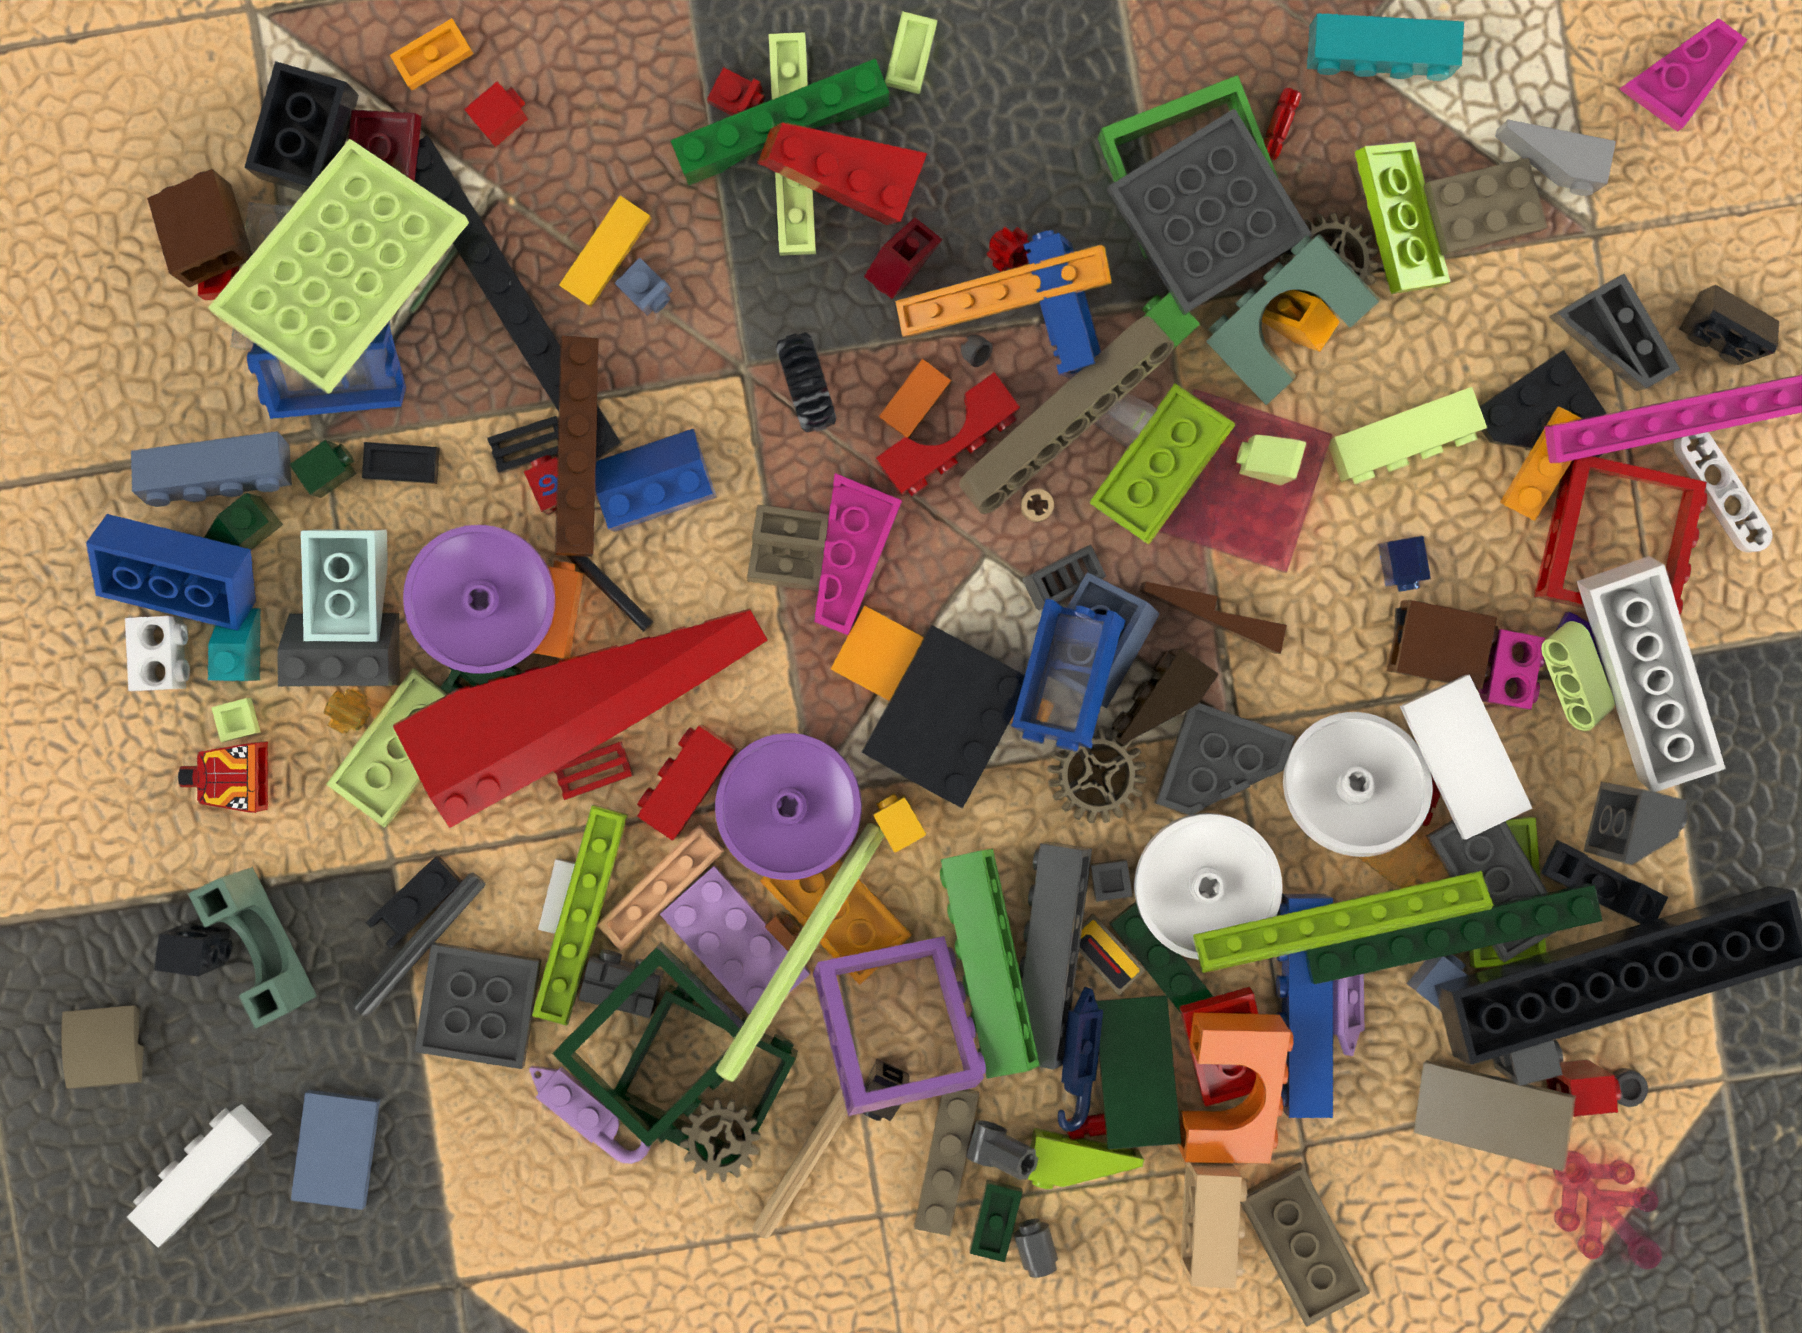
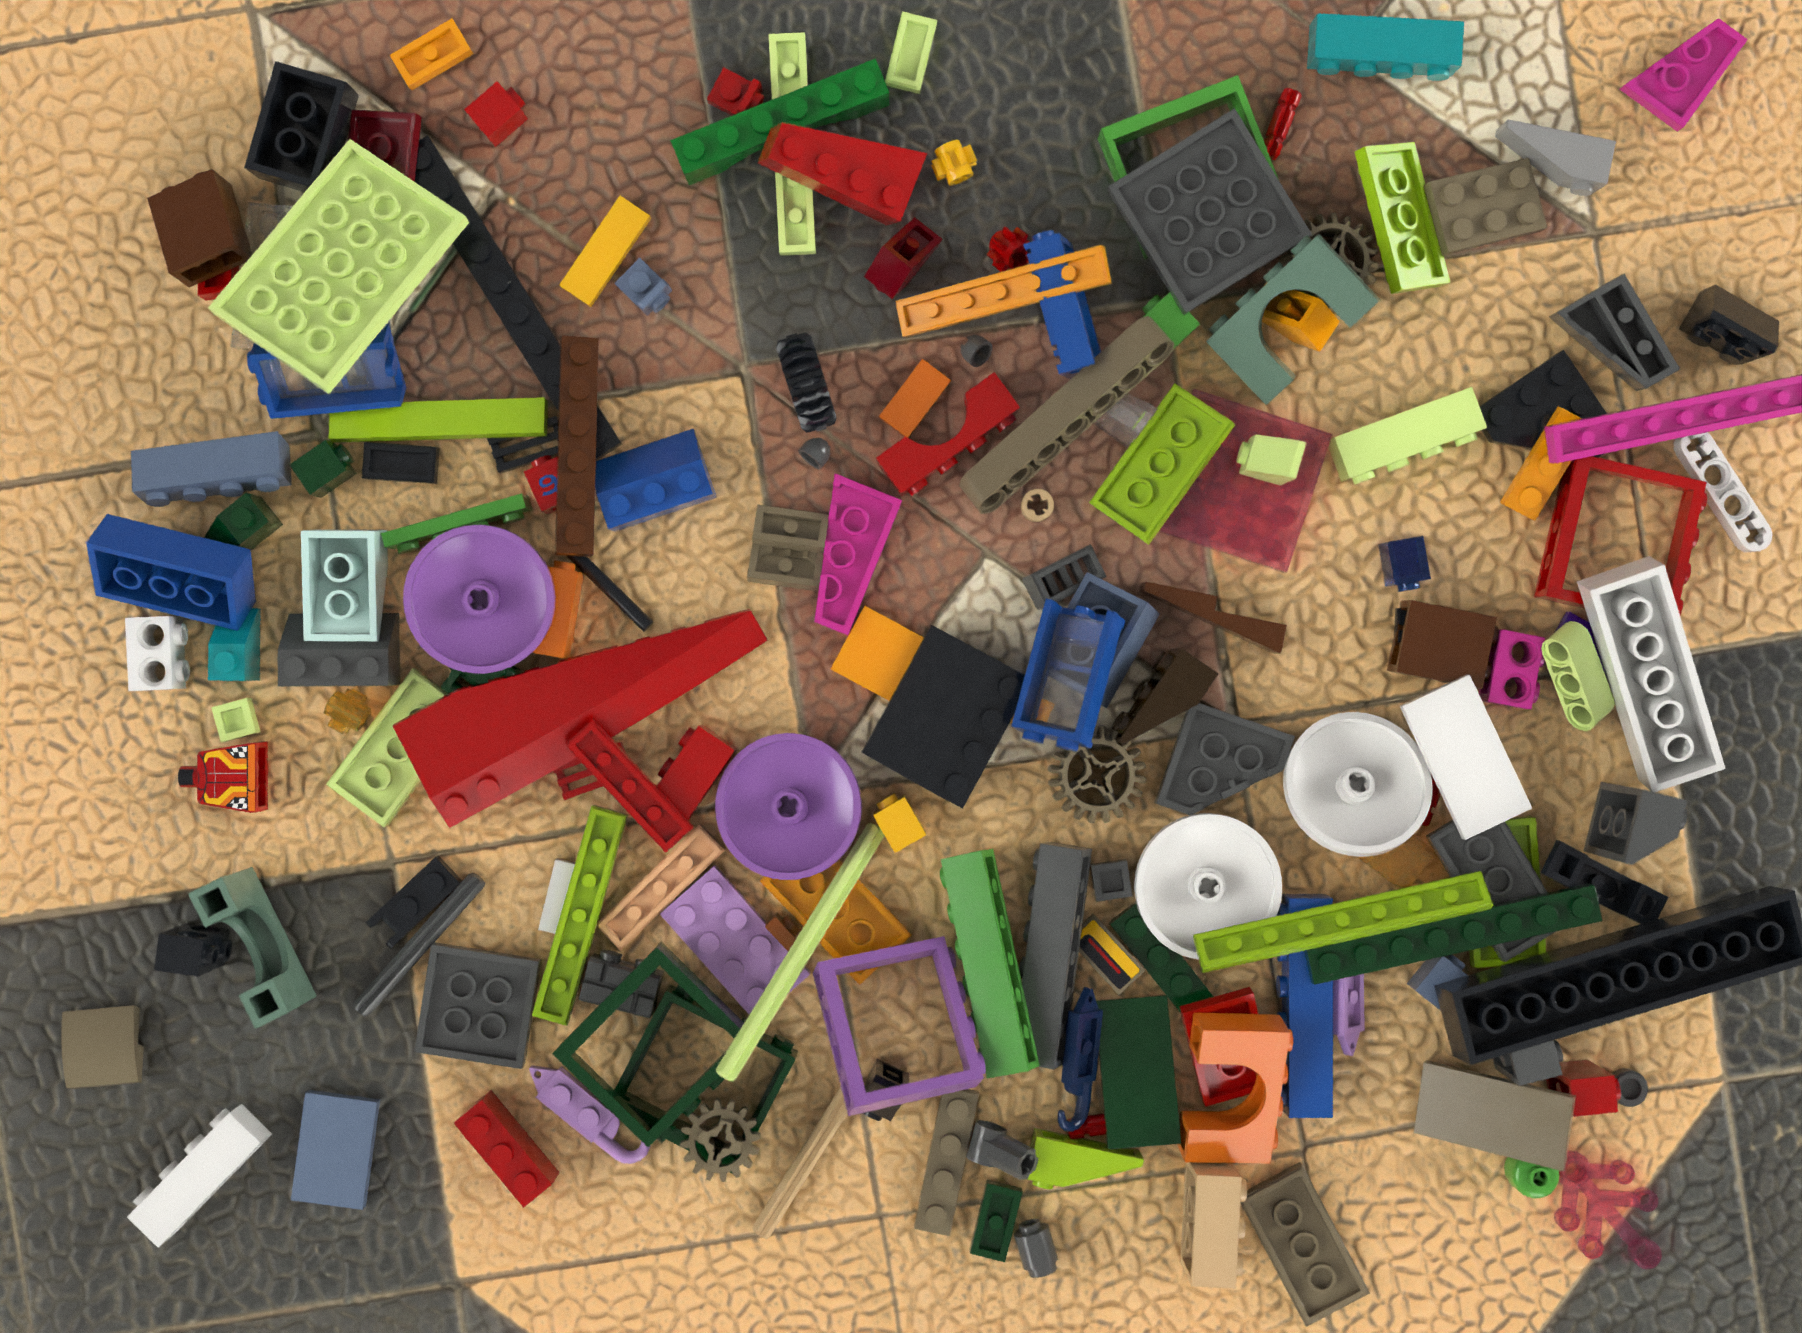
(408, 537): none -> bright green plate
(443, 420): none -> lime tile
(507, 1148): none -> red brick
(629, 785): none -> red tile
(815, 452): none -> dark grey hinge
(954, 162): none -> yellow gear
(1531, 1179): none -> bright green head

